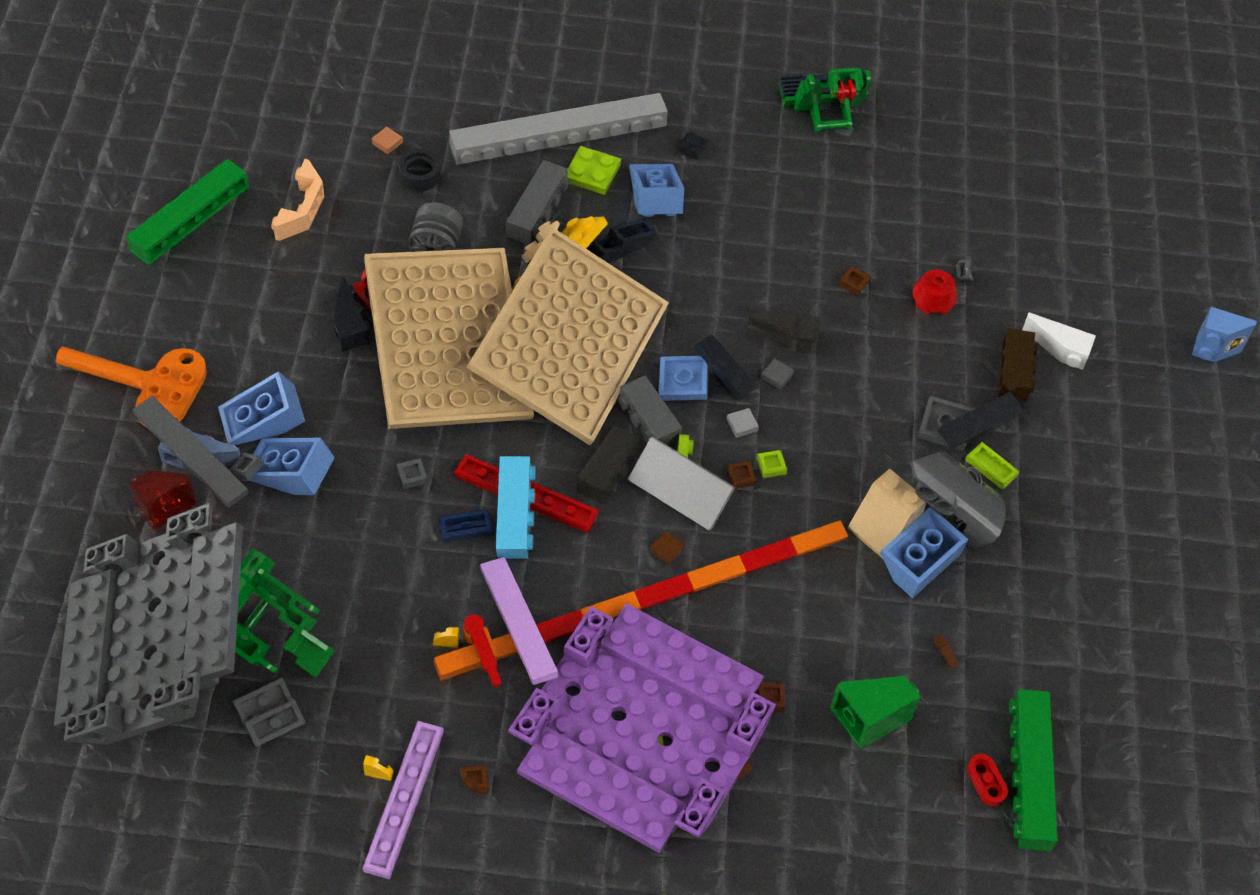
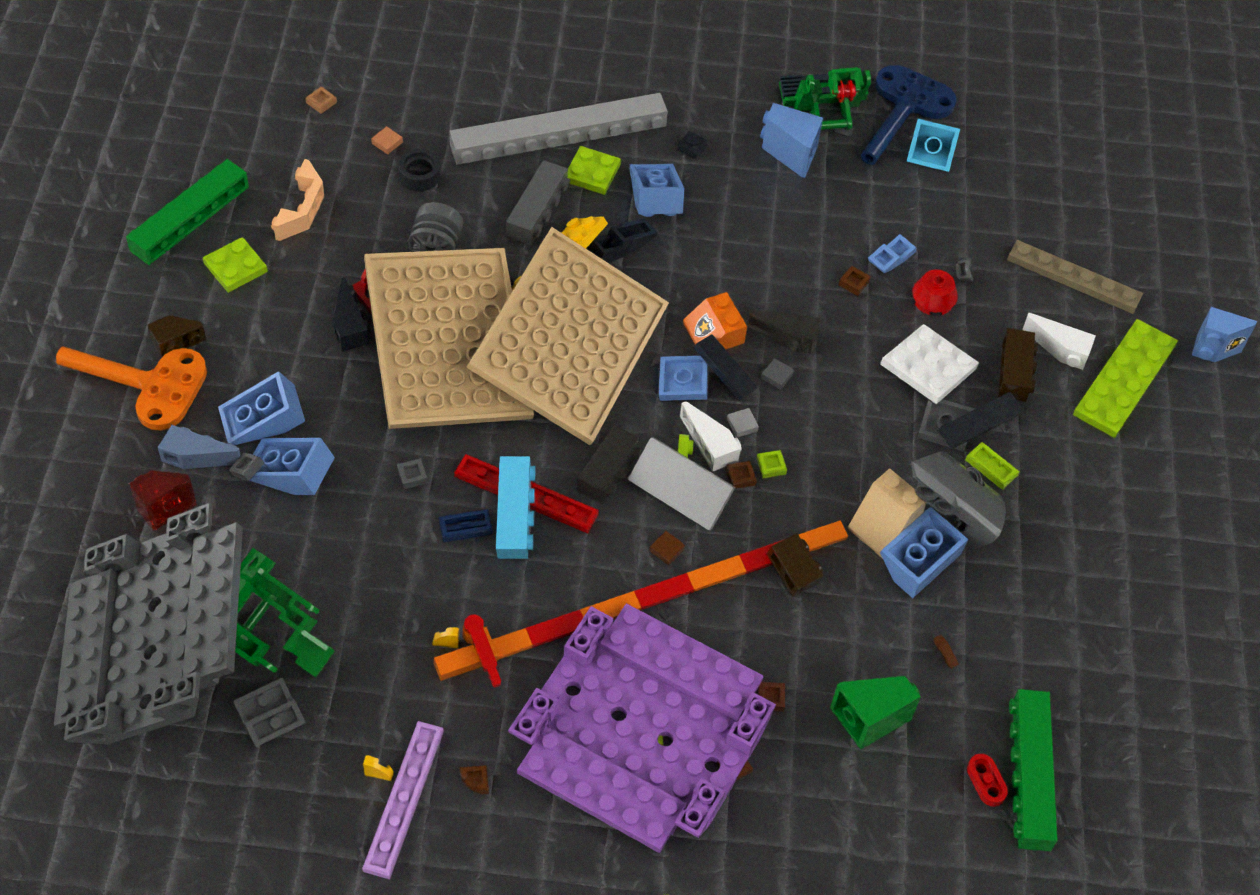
(175, 333): none -> dark brown slope
(190, 451): dark grey tile -> none
(235, 264): none -> lime plate
(321, 100): none -> medium nougat tile
(519, 621): lavender tile -> none
(533, 247): tan slope -> none
(649, 411): dark grey brick -> none
(711, 437): none -> white slope
(717, 317): none -> orange slope
(791, 137): none -> medium blue slope
(795, 564): none -> dark brown brick
(893, 254): none -> medium blue slope
(911, 94): none -> dark blue piece
(929, 363): none -> white plate
(933, 145): none -> medium azure slope
(1075, 276): none -> dark tan plate
(1125, 378): none -> lime plate

